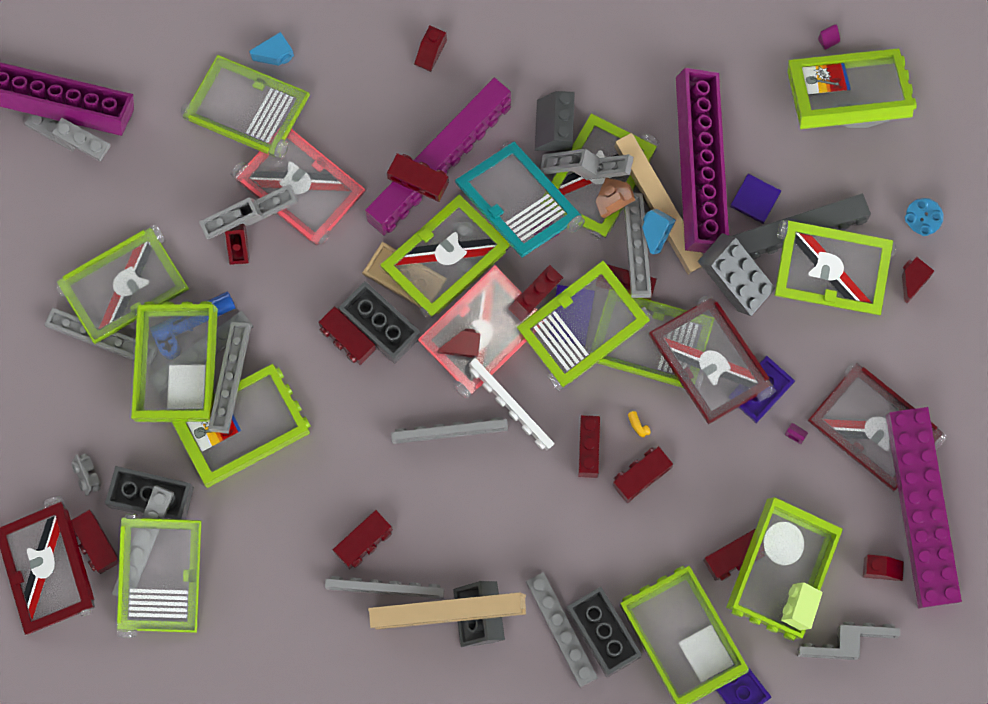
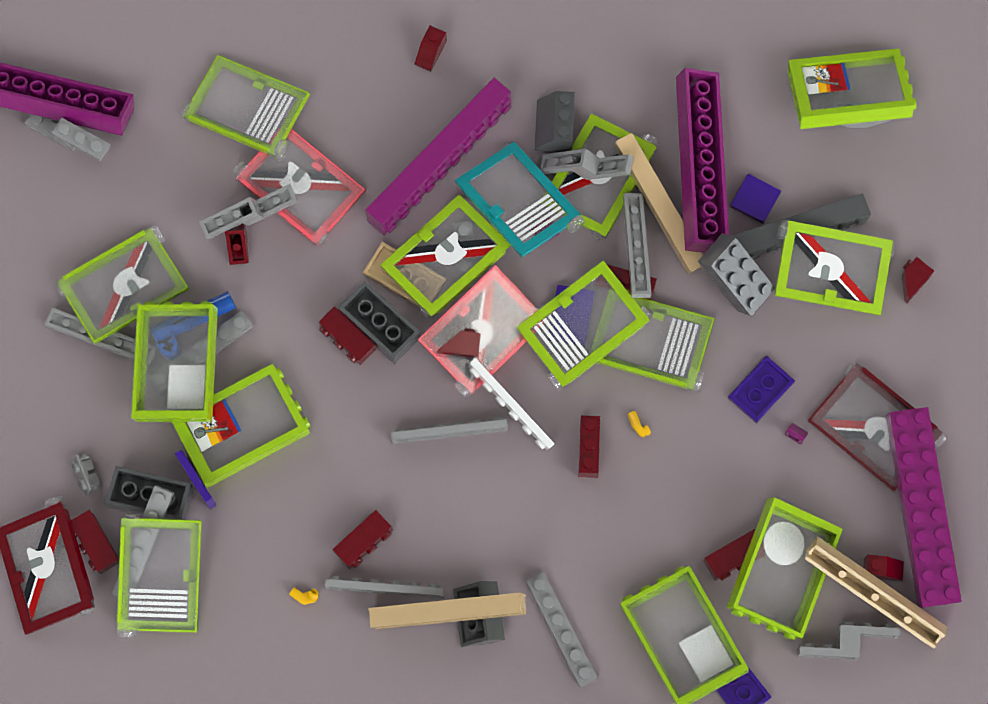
(195, 479): none -> dark purple tile
(229, 377): light grey plate -> none
(273, 51): dark azure slope -> none
(306, 597): none -> yellow arm
(418, 177): dark red brick -> none
(535, 293): dark red brick -> none
(603, 632): dark grey brick -> none
(613, 196): nougat plate -> none
(642, 474): dark red brick -> none
(657, 229): dark azure slope -> none
(711, 360): clear door -> none
(801, 606): yellowish green brick -> none
(829, 37): magenta slope -> none
(875, 592): none -> tan tile
(918, 210): dark azure plate -> none

